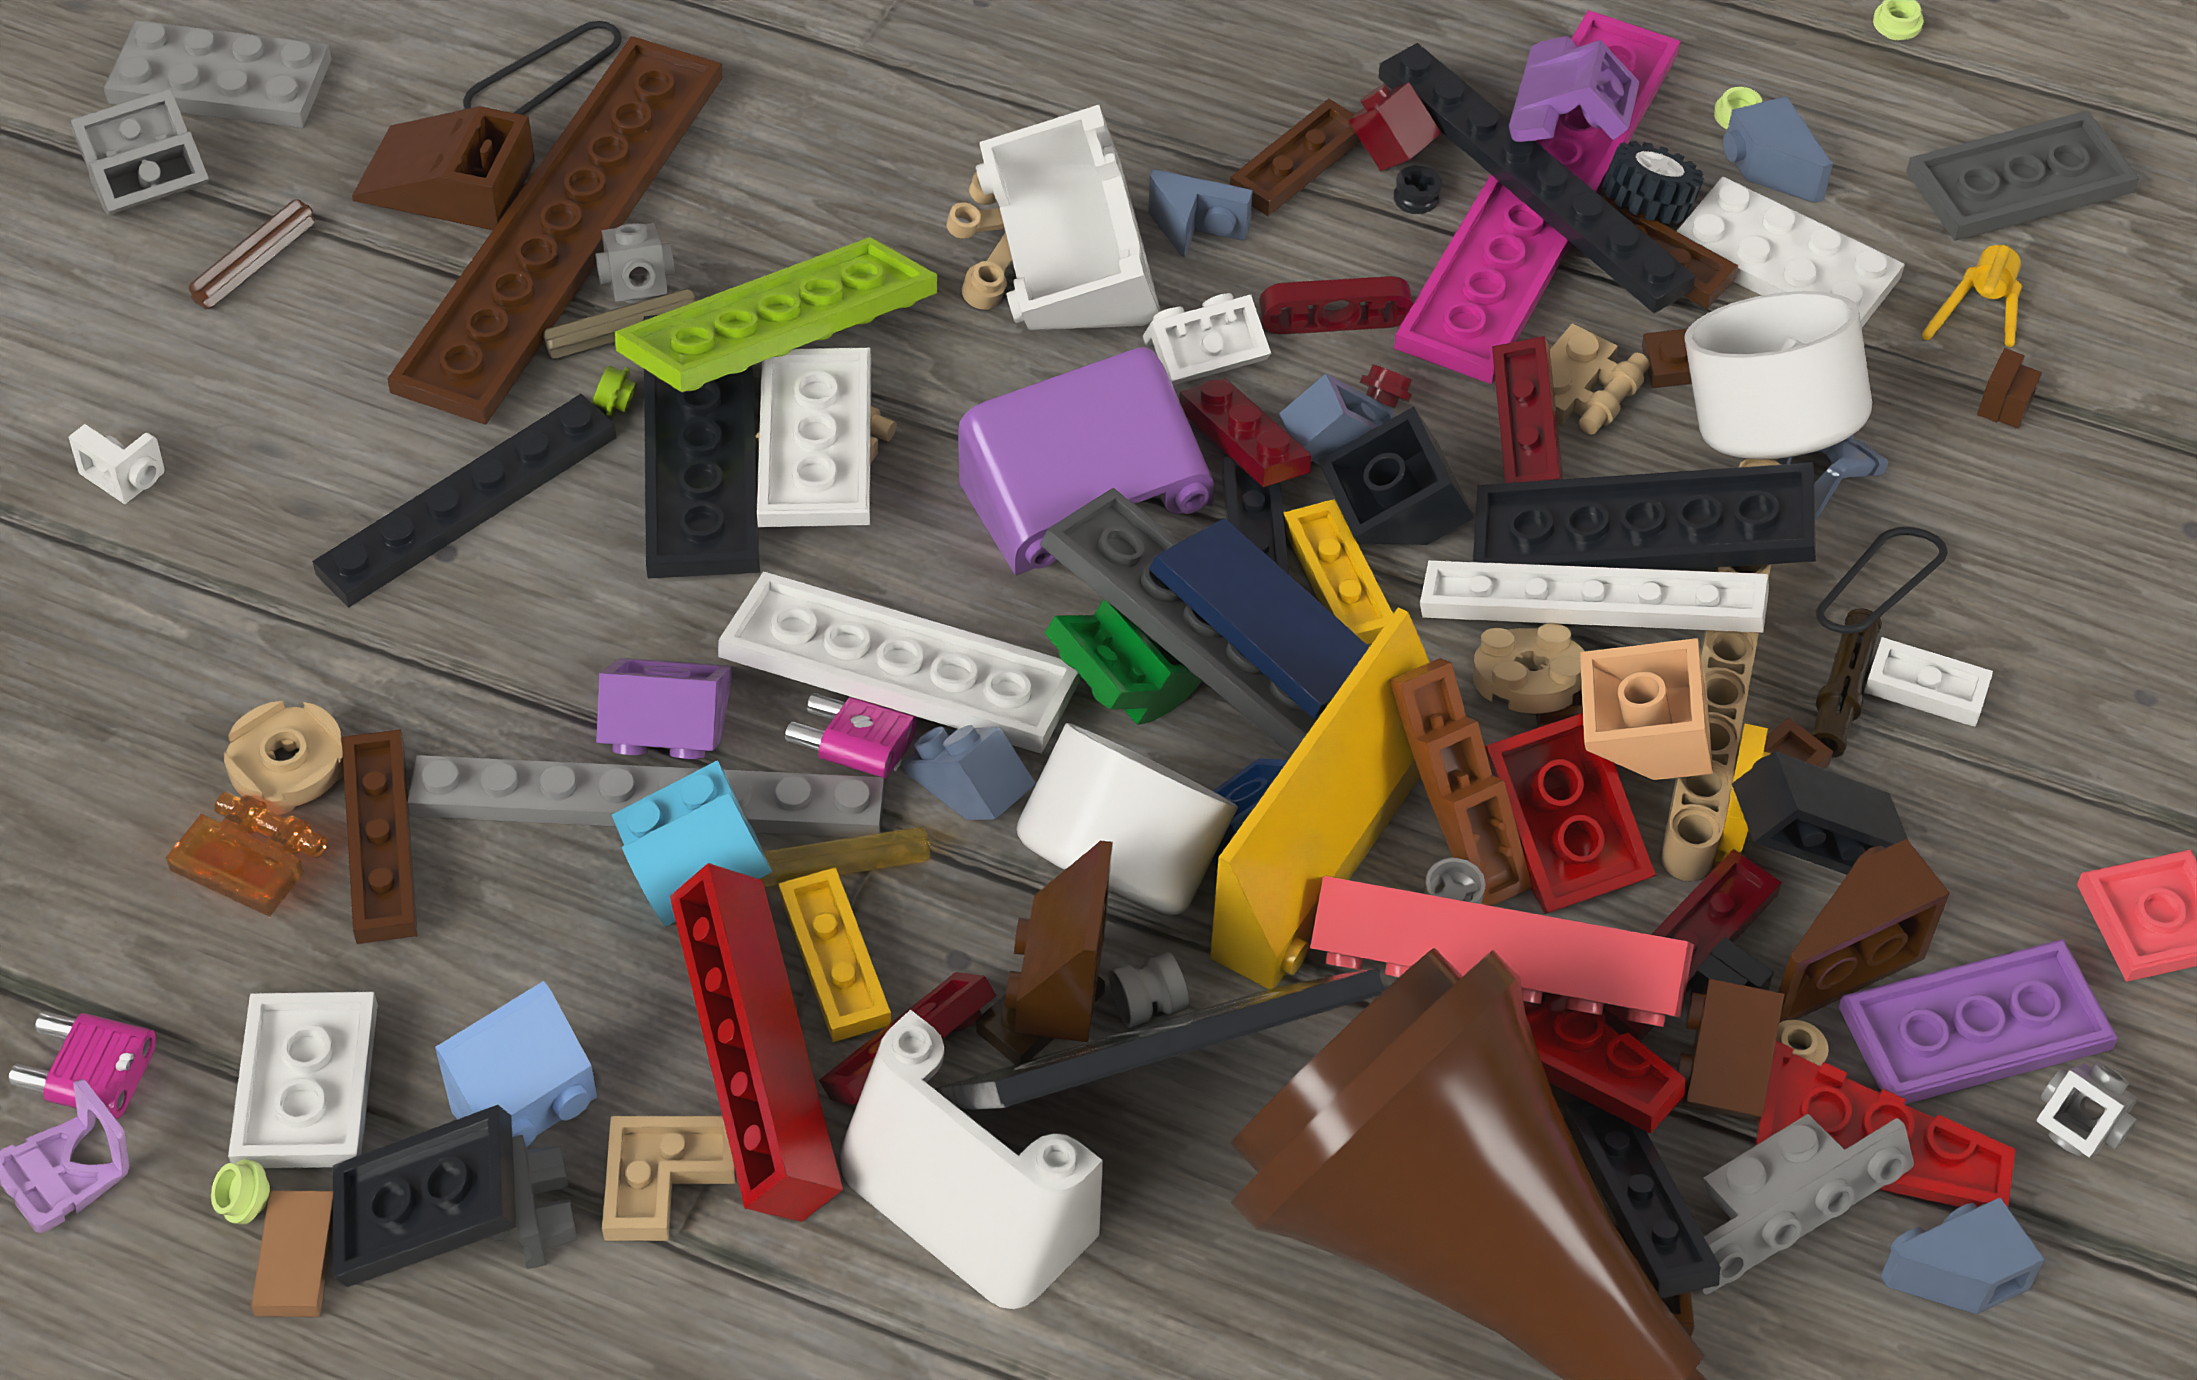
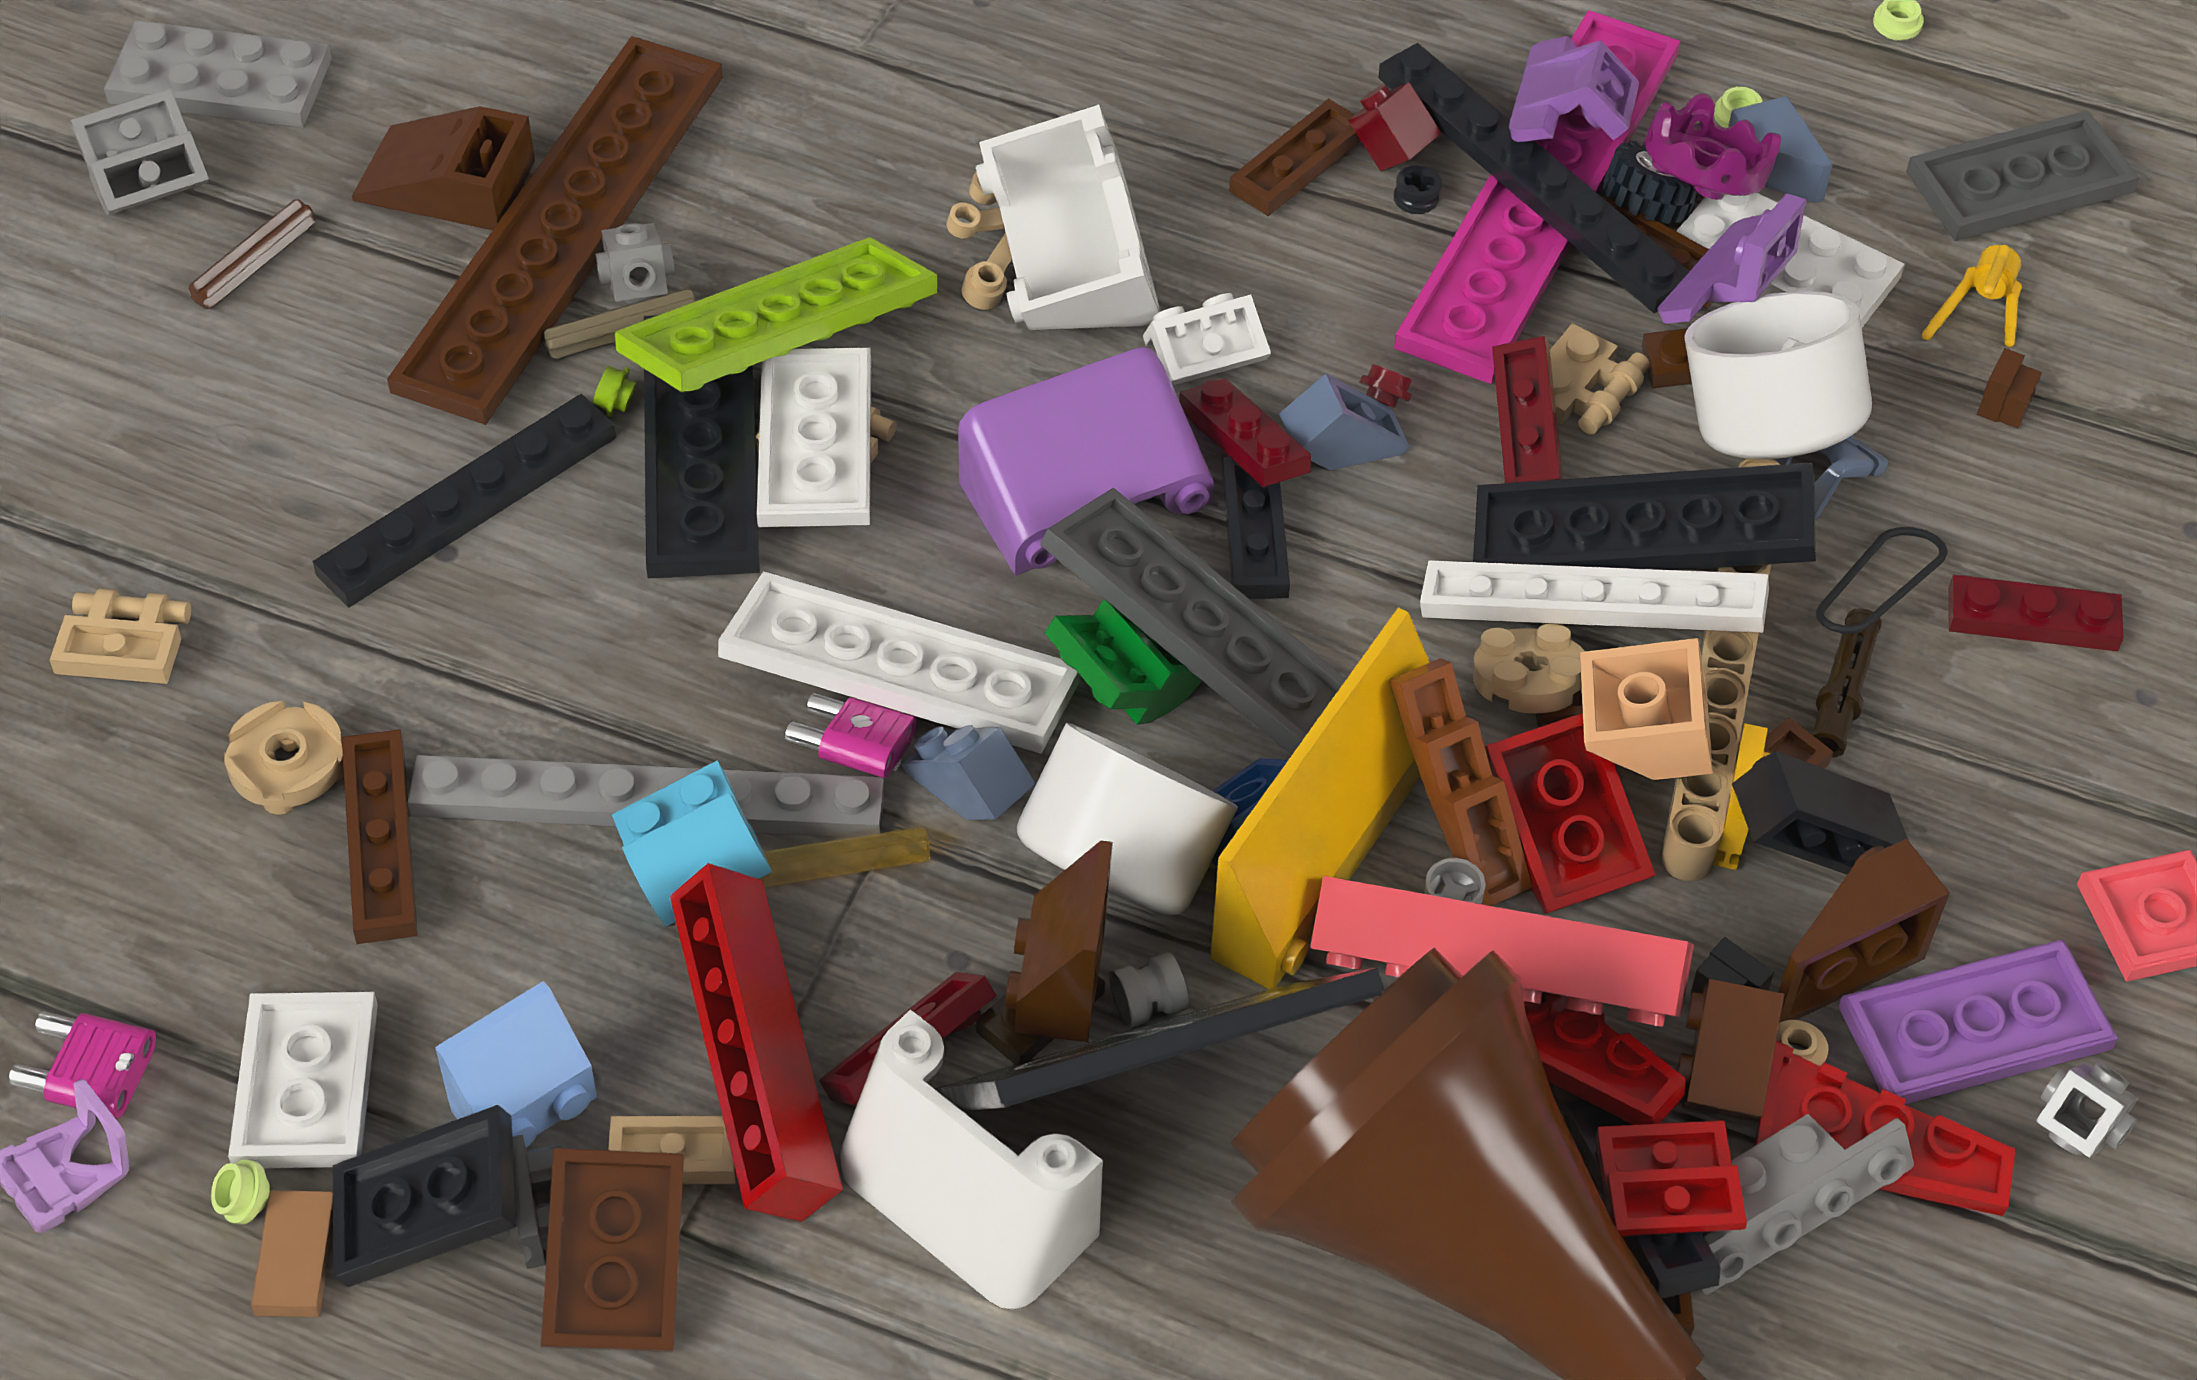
(115, 468): white bracket -> none
(120, 648): none -> tan plate
(239, 865): clear orange plate -> none
(543, 50): black piece -> none
(612, 1250): none -> reddish brown plate
(662, 706): medium lavender slope -> none
(834, 954): yellow plate -> none
(1190, 204): sand blue slope -> none
(1262, 613): dark blue tile -> none
(1299, 295): dark red beam -> none
(1337, 568): yellow plate -> none
(1396, 484): black slope -> none
(1670, 1178): none -> red slope
(1707, 155): none -> magenta plate
(1715, 909): dark red plate -> none
(1739, 262): none -> medium lavender plate
(1928, 682): white plate -> none
(1967, 1261): sand blue slope -> none
(2035, 613): none -> dark red plate

